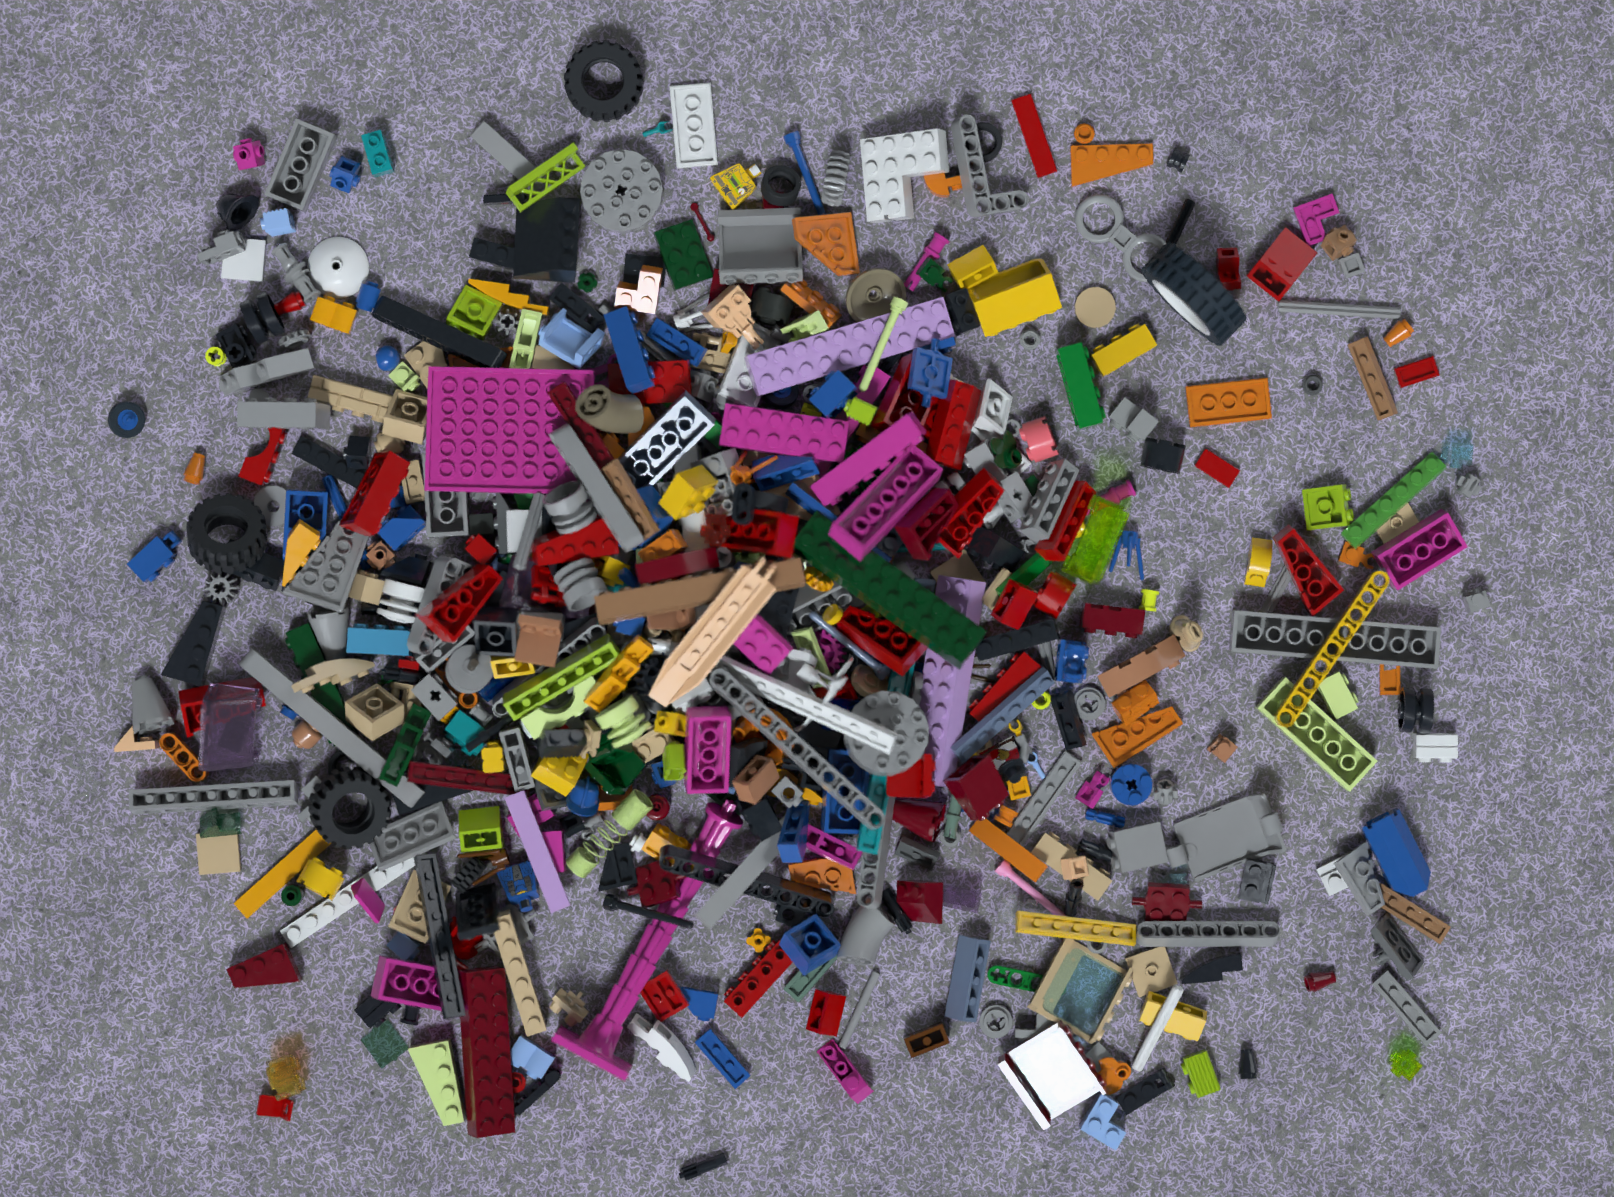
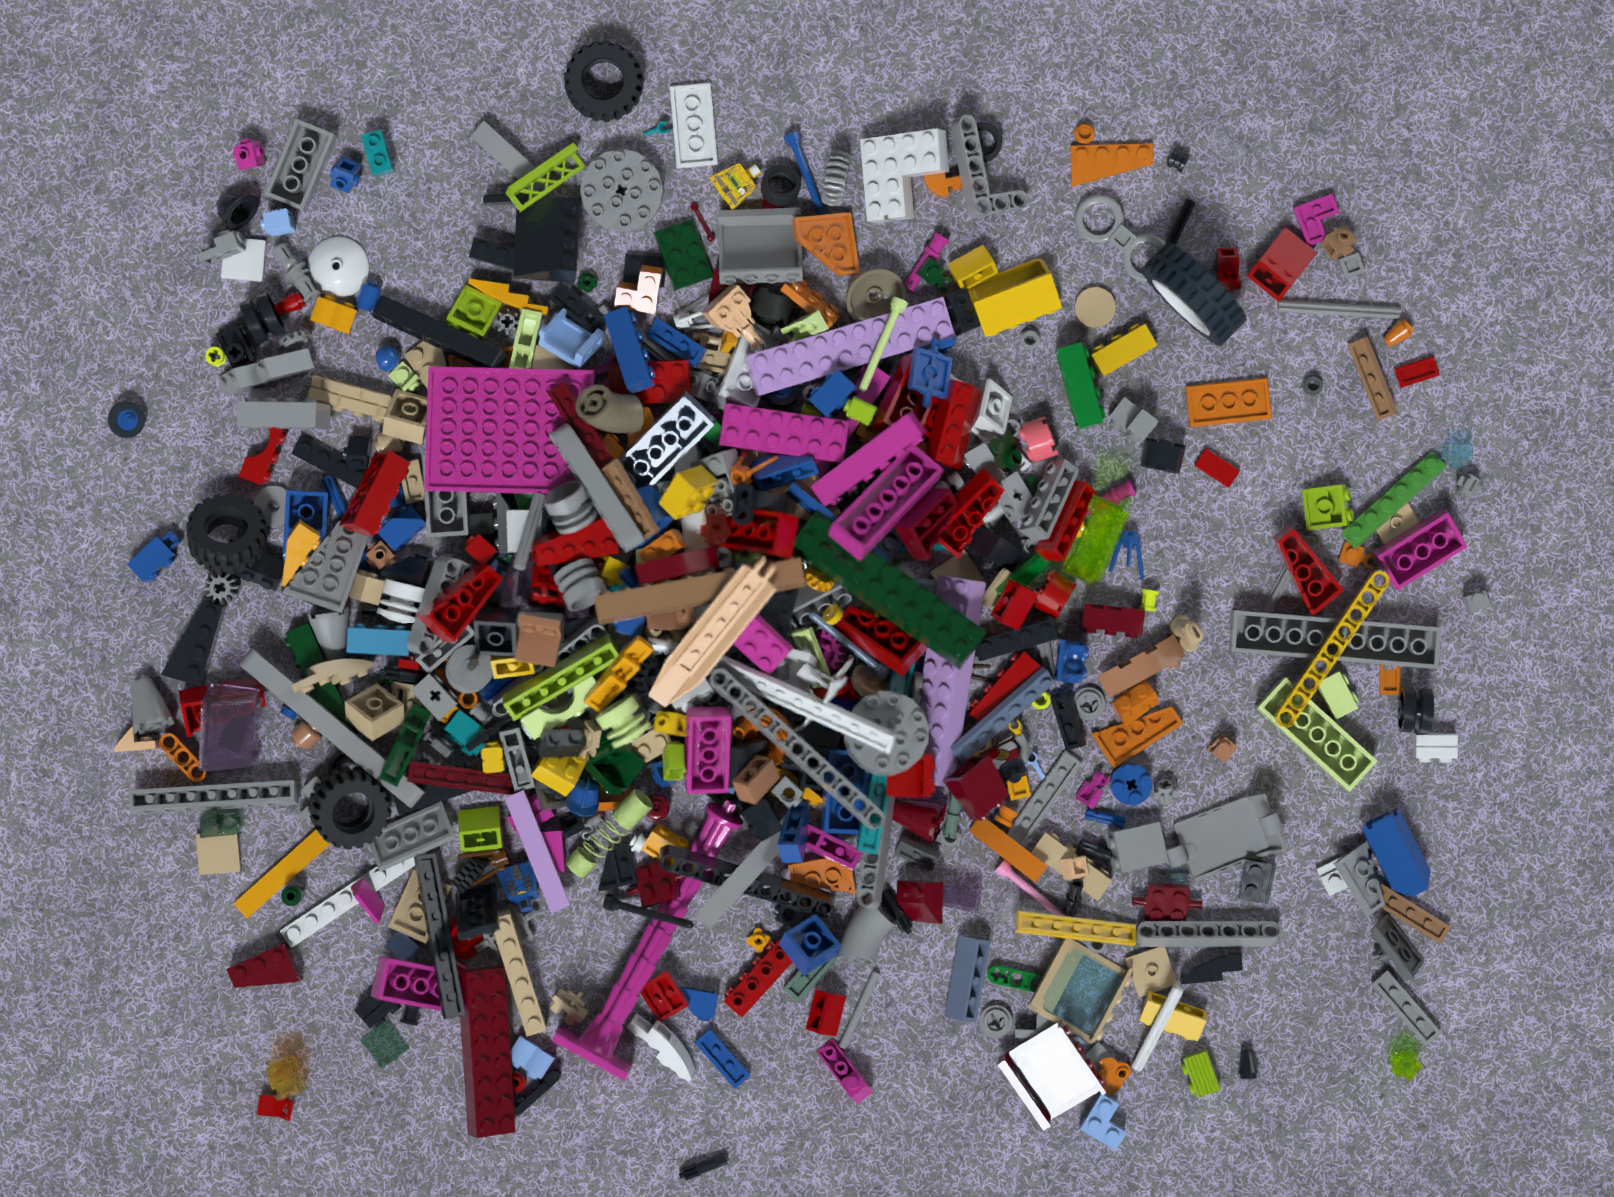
(195, 469): orange cone -> none
(321, 879): yellow brick -> none
(439, 1074): yellowish green wedge -> none
(926, 1039): reddish brown brick -> none
(1034, 136): red tile -> none
(1144, 1091): black plate -> none
(1258, 562): yellow brick -> none
(1318, 980): dark red cone -> none

